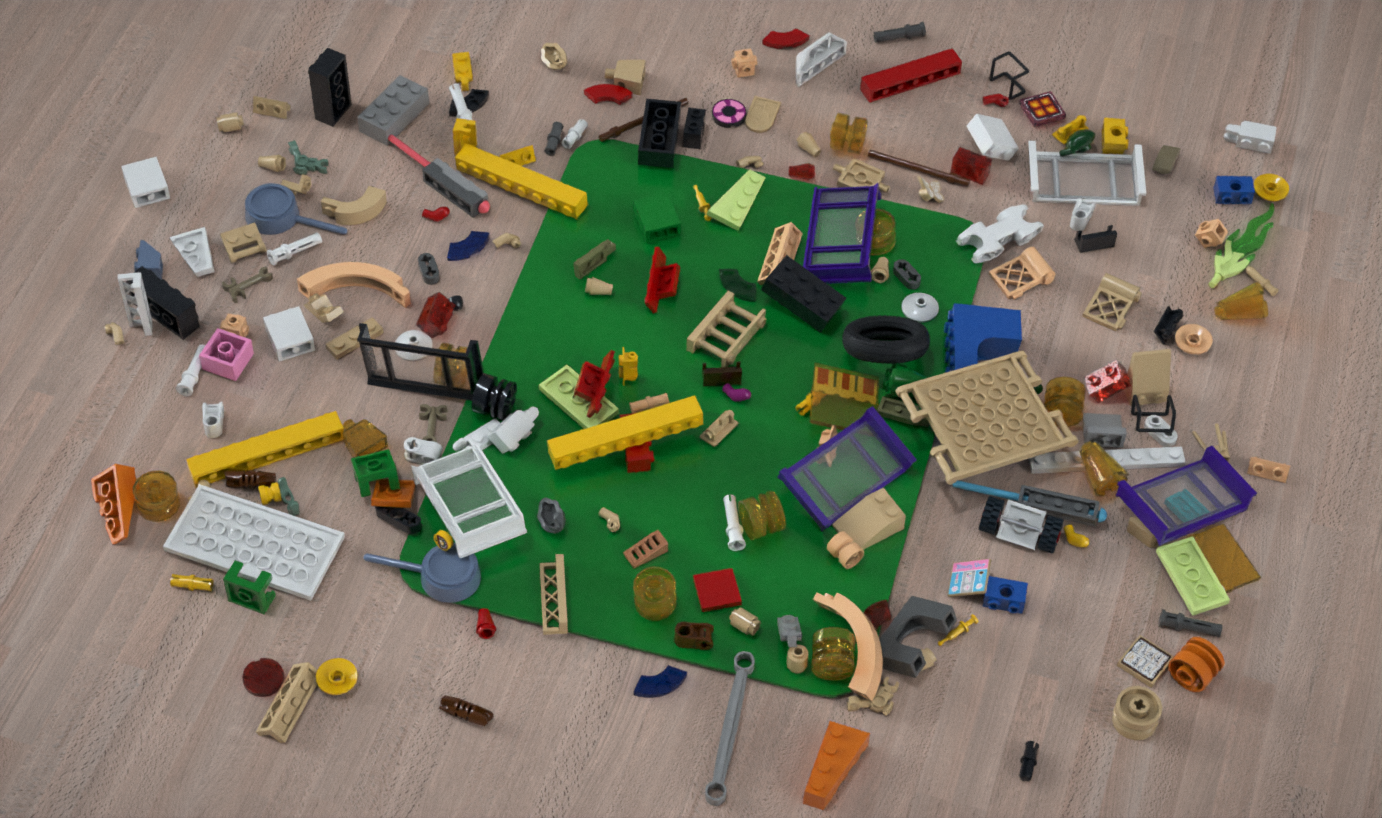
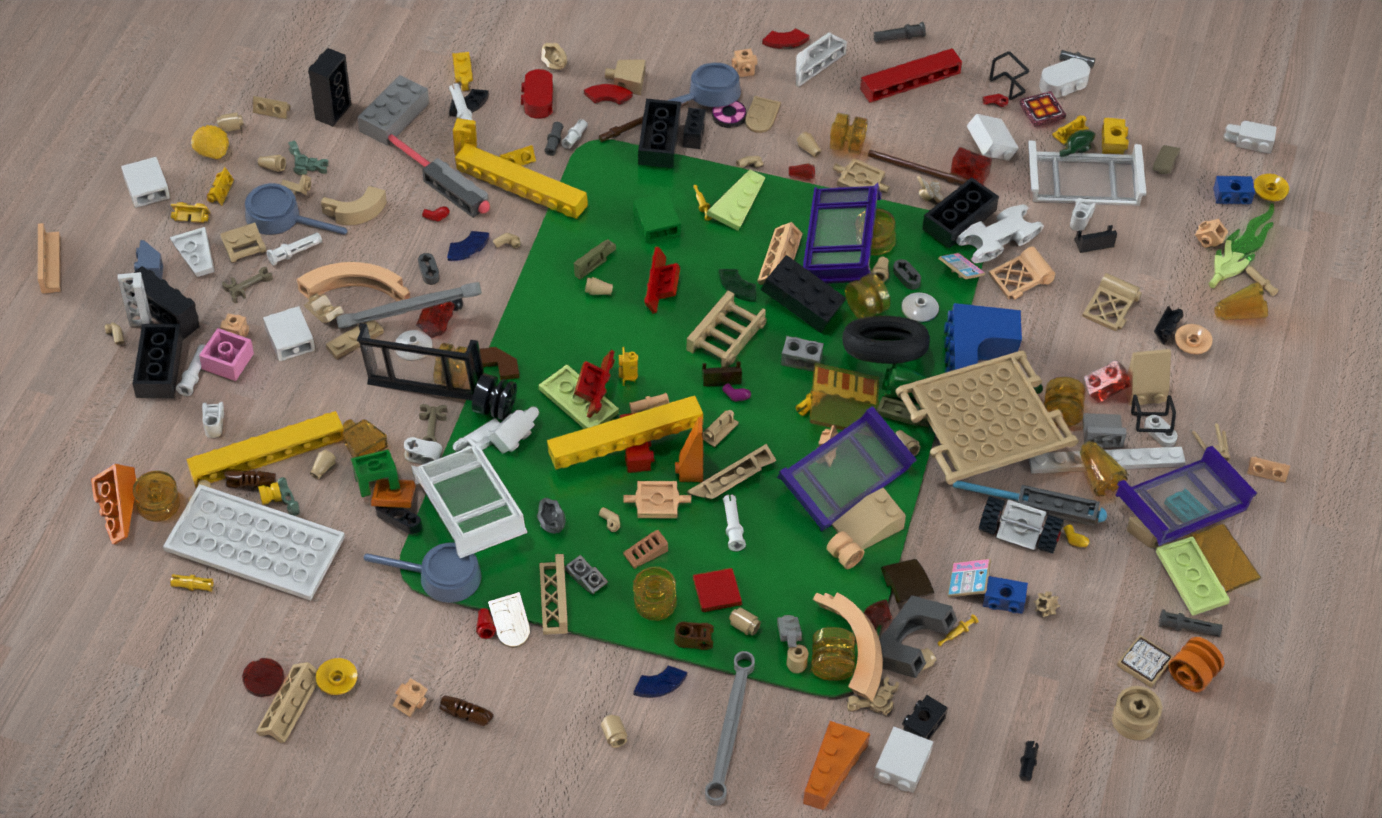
(49, 260): none -> light nougat fence
(158, 361): none -> black brick
(198, 212): none -> yellow hinge
(210, 141): none -> yellow hair
(220, 187): none -> yellow hinge
(248, 593): green panel -> none
(323, 463): none -> tan cone
(410, 304): none -> light grey piece
(410, 697): none -> light nougat brick
(443, 540): yellow tile -> none
(506, 364): none -> reddish brown tile
(510, 620): none -> window
(537, 93): none -> red brick
(585, 575): none -> light grey slope
(614, 731): none -> tan brick
(657, 499): none -> light nougat plate
(691, 456): none -> orange wedge
(713, 86): none -> sand blue piece
(733, 474): none -> tan wedge
(762, 515): clear yellow wheel -> none
(801, 353): none -> light grey brick
(867, 296): none -> clear yellow wheel
(903, 759): none -> white brick
(907, 580): none -> dark brown slope
(909, 442): none -> tan cone
(926, 709): none -> black brick
(959, 211): none -> black brick
(961, 266): none -> piece
(1047, 603): none -> tan gear
(1065, 55): none -> dark grey pin
(1065, 77): none -> white brick

